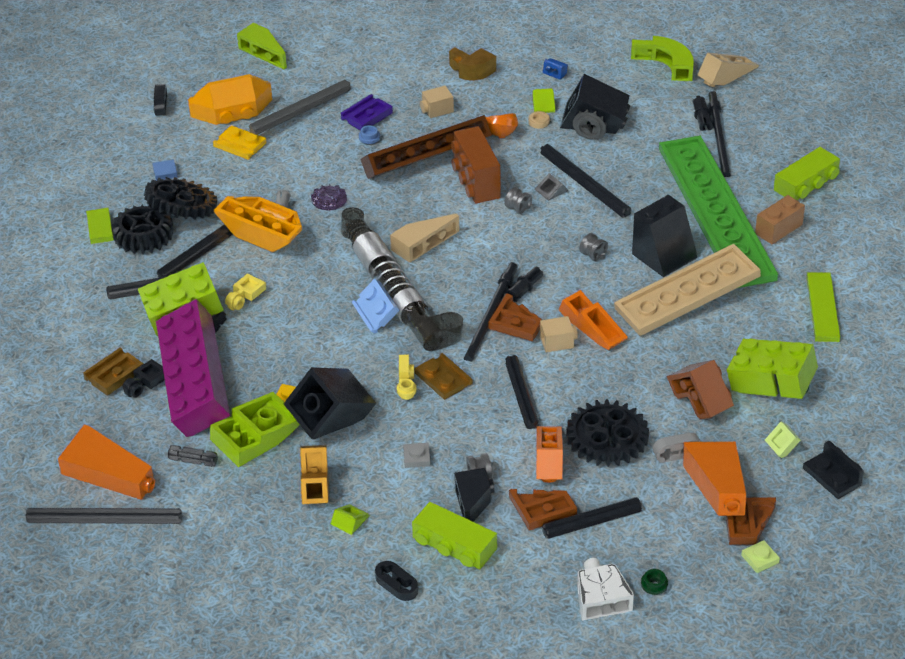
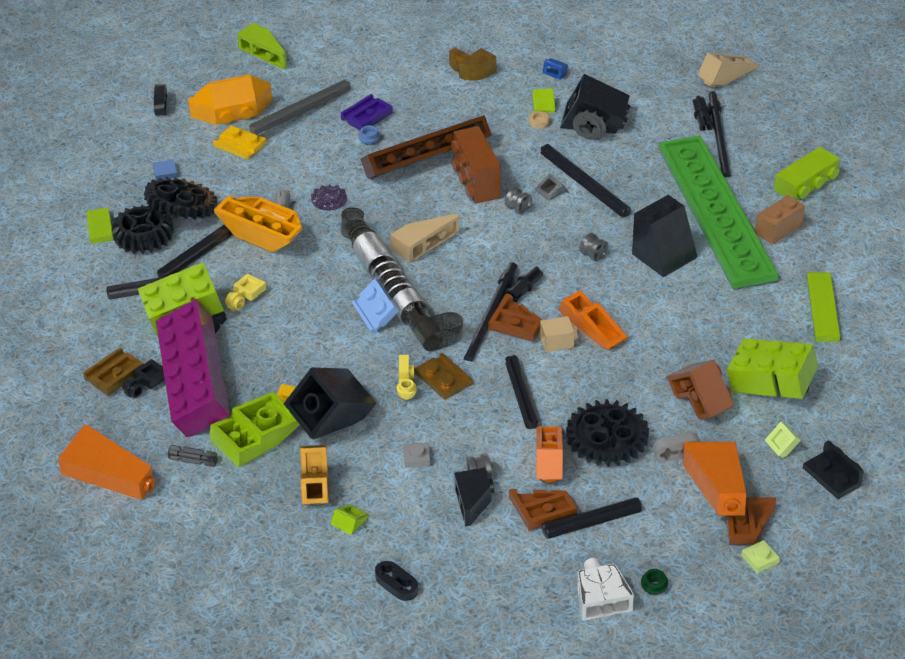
(105, 515): black axle -> none
(437, 102): tan brick -> none
(454, 535): lime brick -> none
(502, 124): orange hat -> none
(668, 52): lime arch -> none
(687, 289): tan plate -> none

